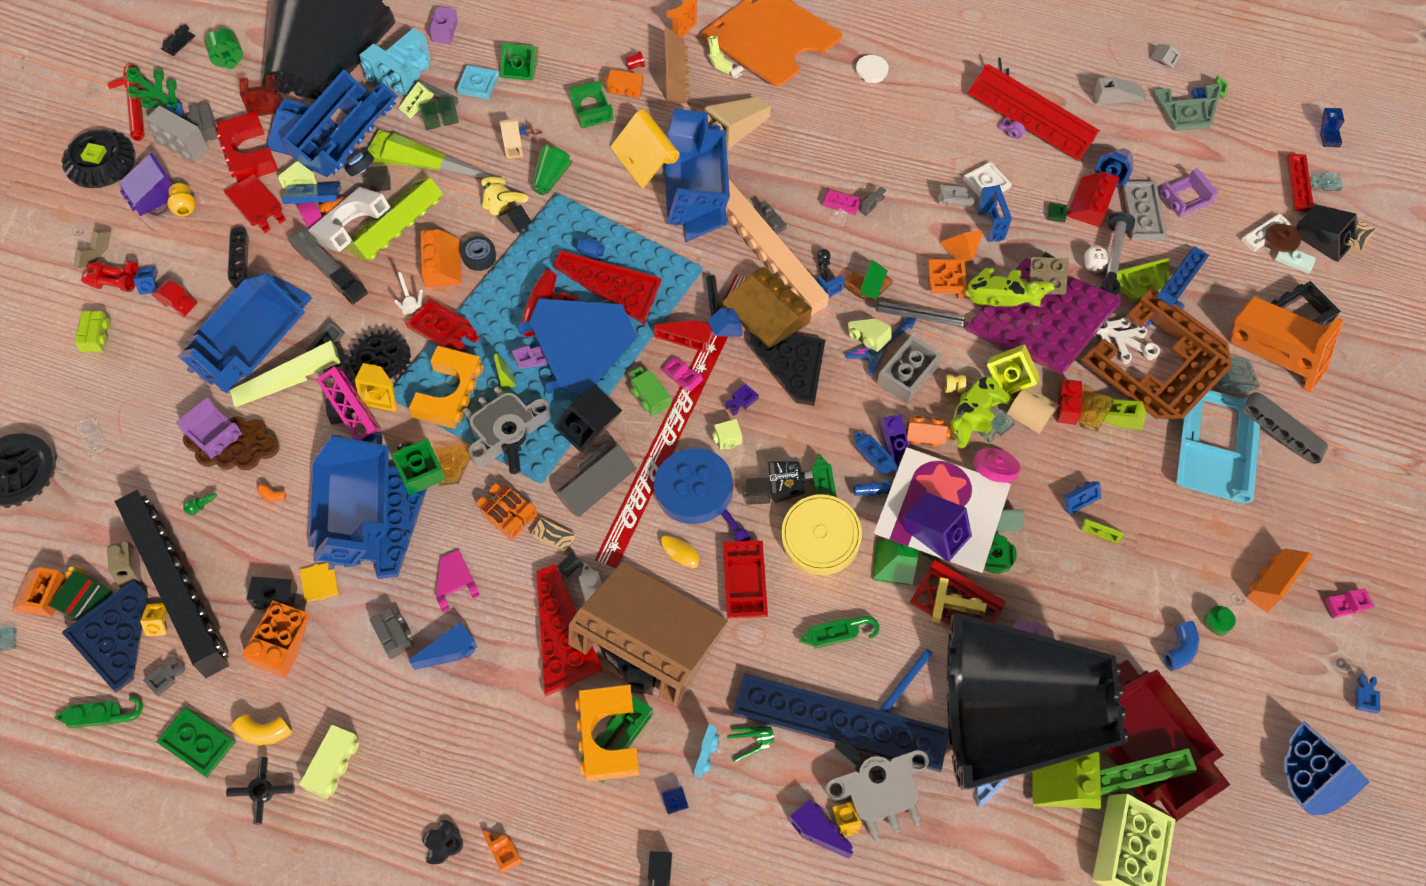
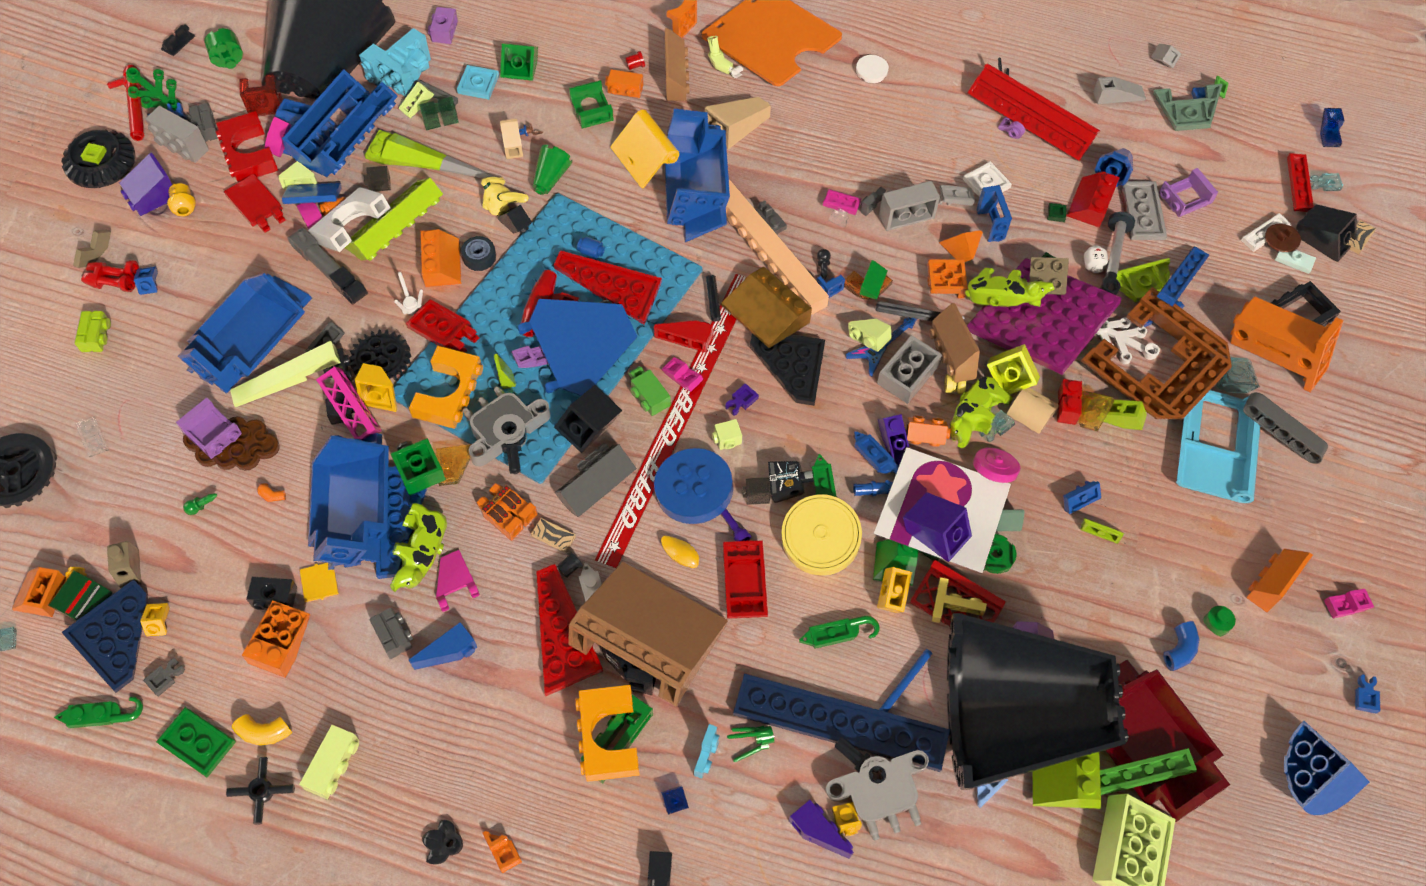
(172, 584): black brick -> none
(173, 295): red brick -> none
(238, 257): black beam -> none
(275, 134): none -> dark pink slope
(359, 163): black wheel -> none
(421, 548): none -> lime animal
(726, 323): blue slope -> none
(894, 590): none -> yellow brick
(909, 205): none -> light grey brick
(955, 344): none -> medium nougat slope

